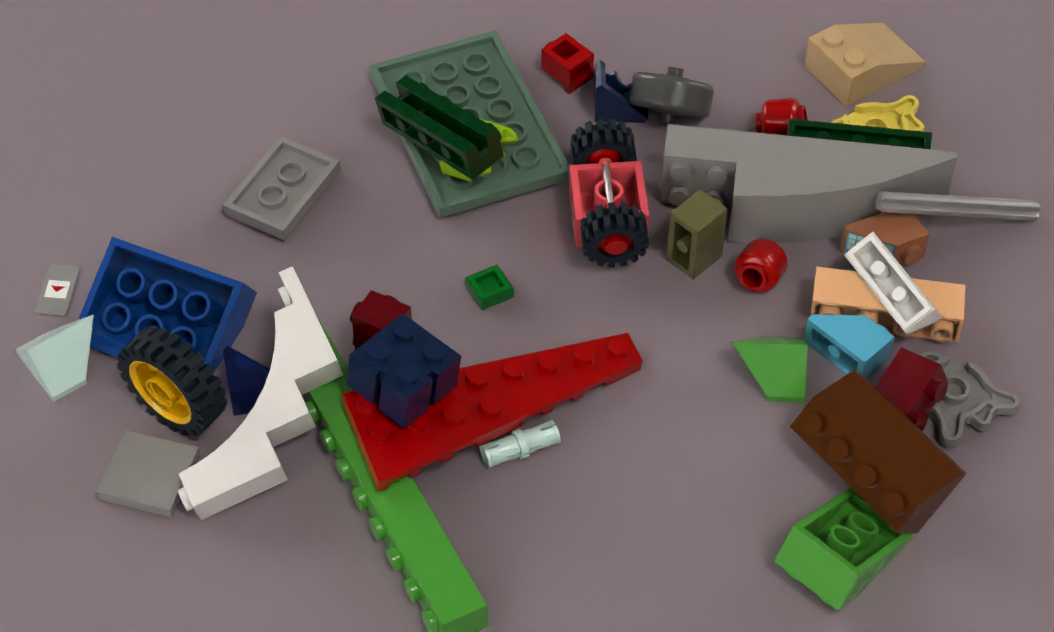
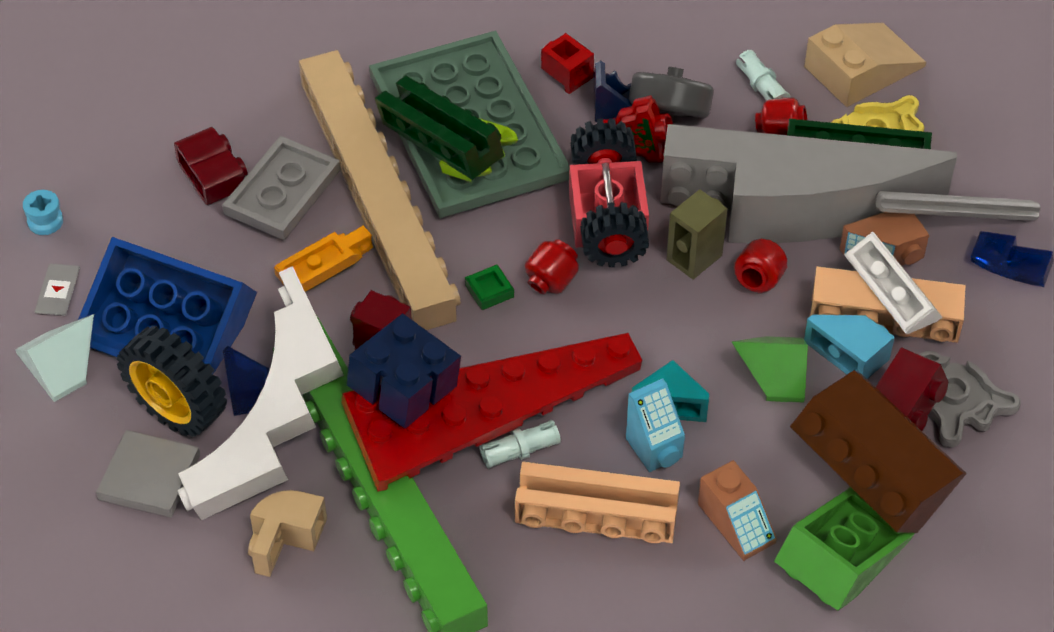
(43, 212): none -> medium azure wheel
(210, 164): none -> dark red brick
(283, 519): none -> tan brick
(327, 257): none -> light orange hinge
(378, 192): none -> tan brick
(552, 267): none -> red head
(597, 502): none -> light nougat brick
(647, 127): none -> red rock
(654, 426): none -> slope
(687, 395): none -> teal slope
(736, 510): none -> nougat slope
(761, 77): none -> light aqua pin
(1003, 257): none -> clear blue slope

